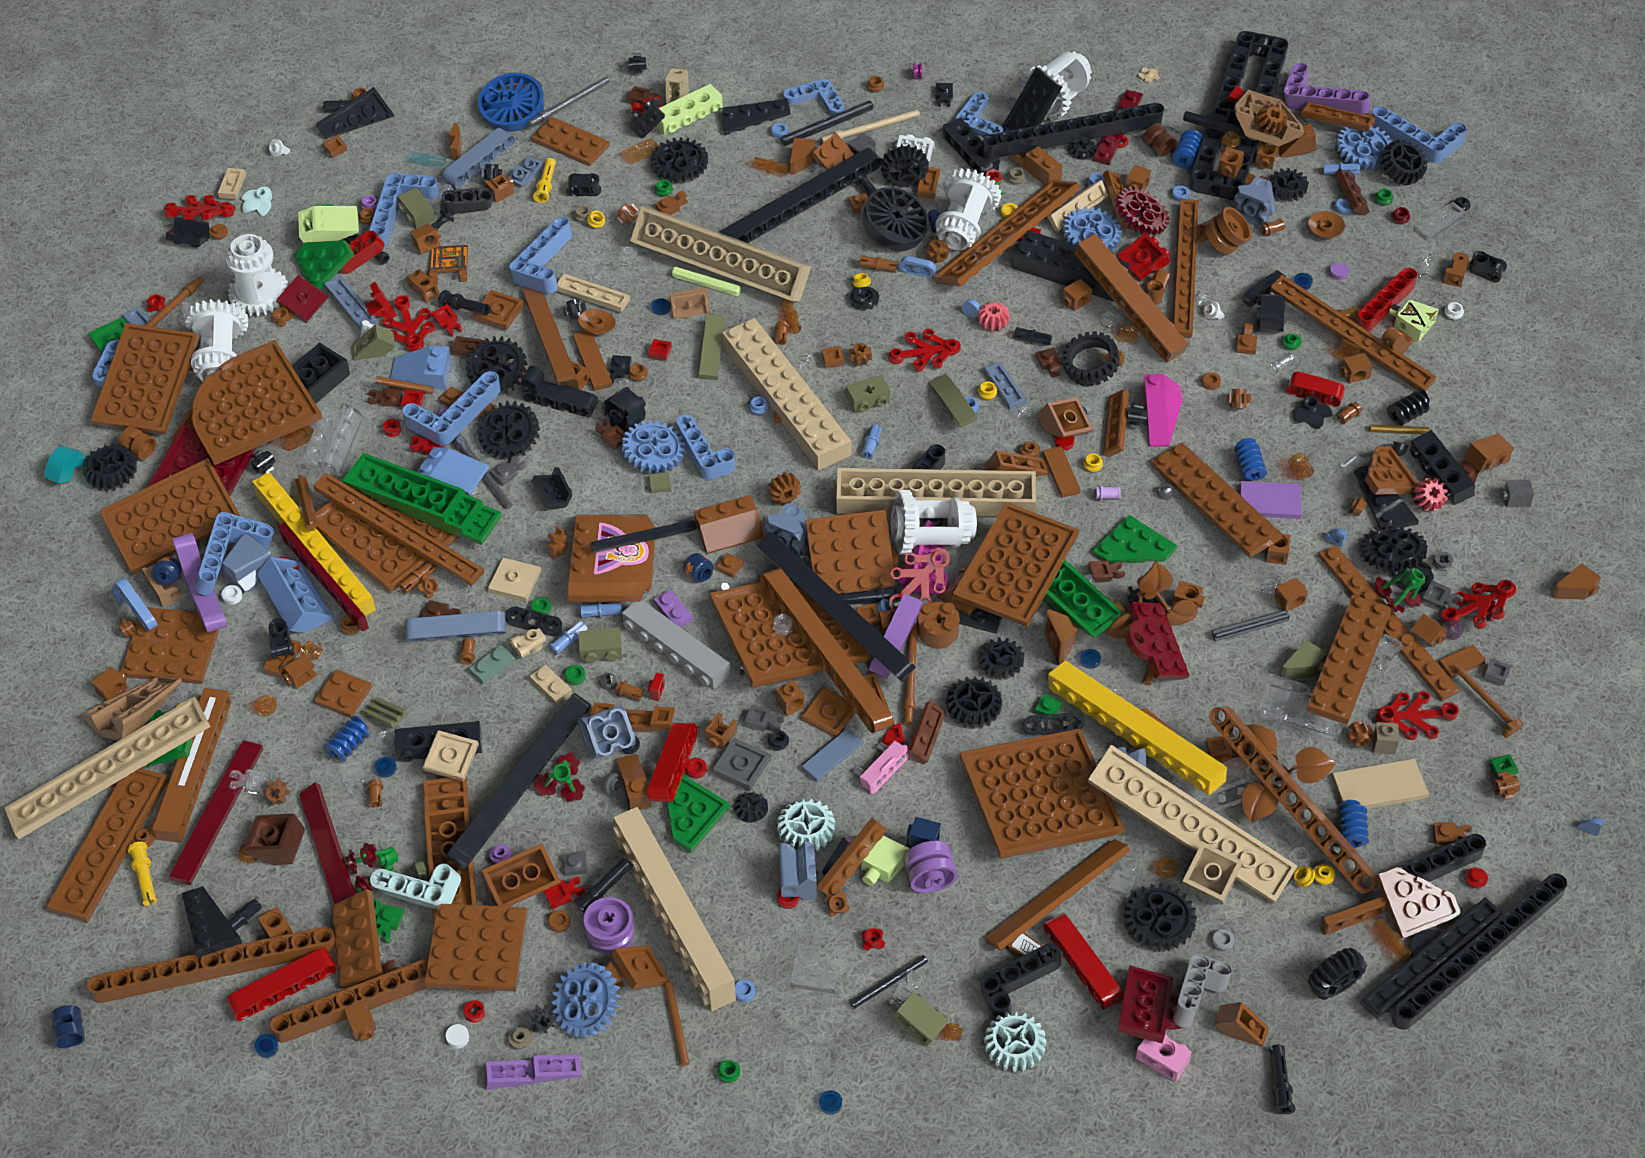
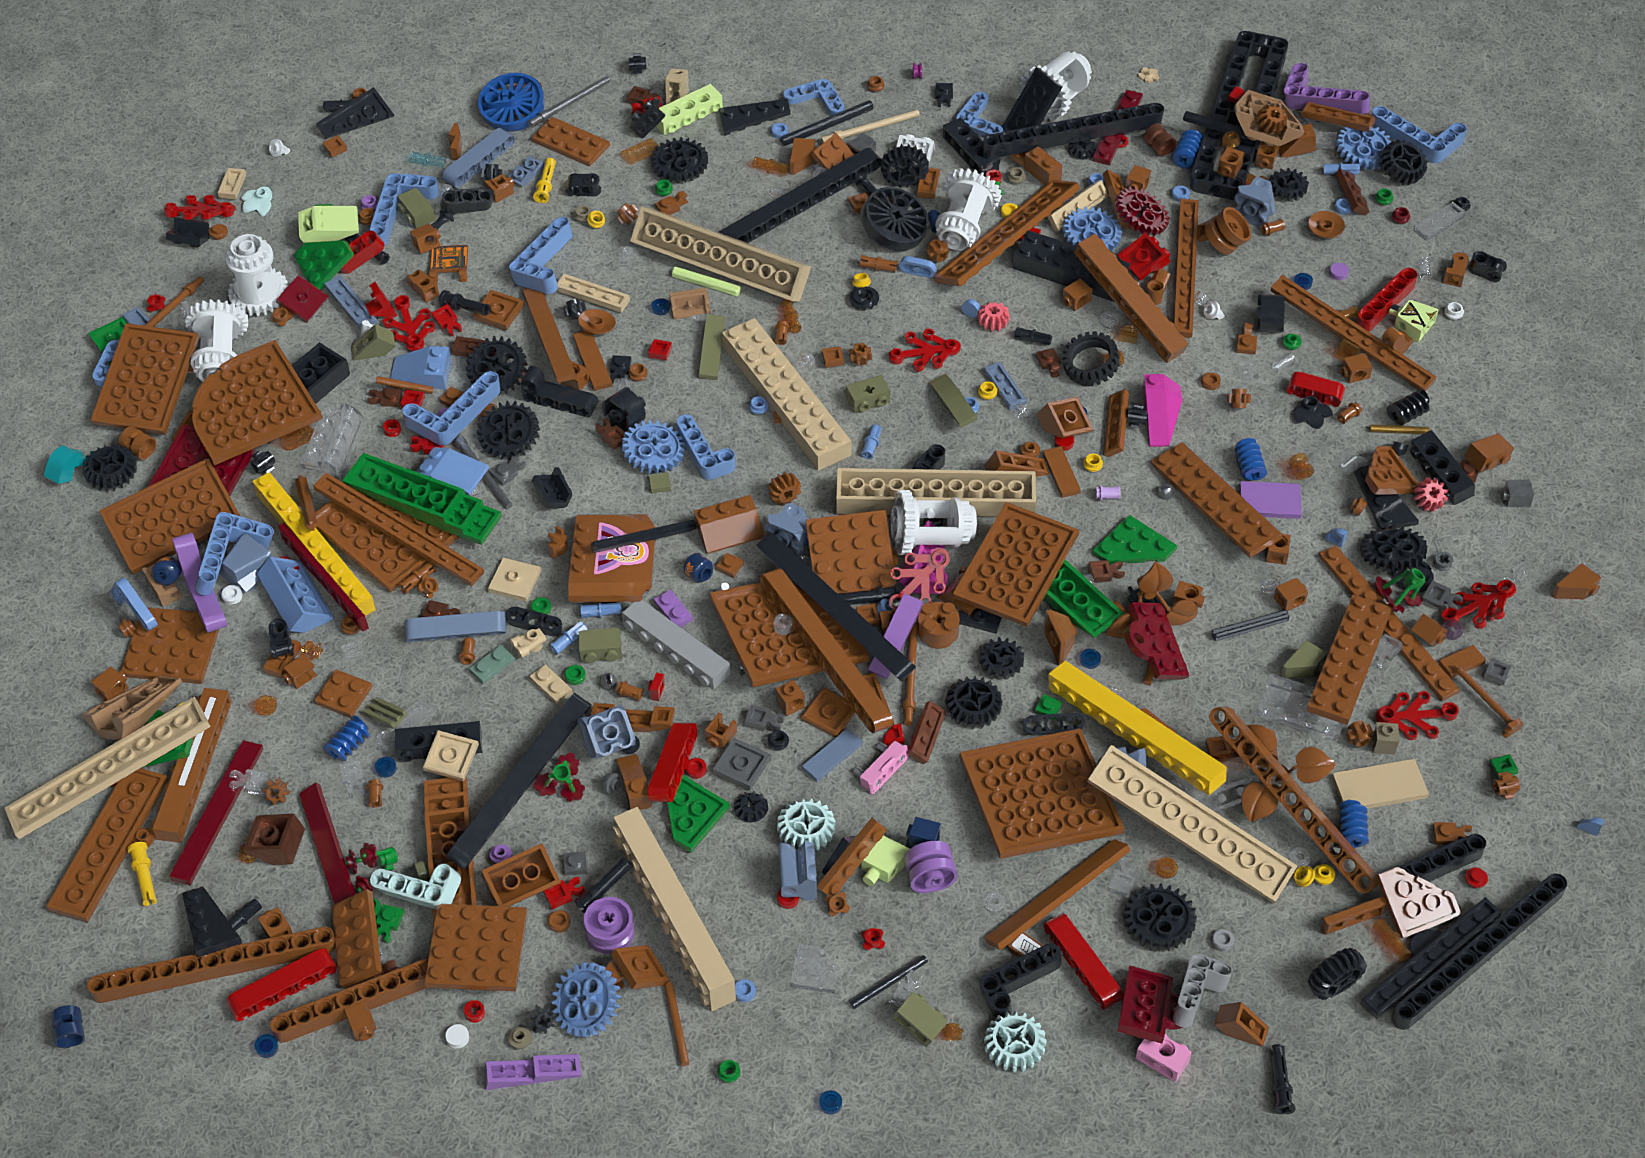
(1212, 873): tan slope -> none
(1263, 287): black beam -> none

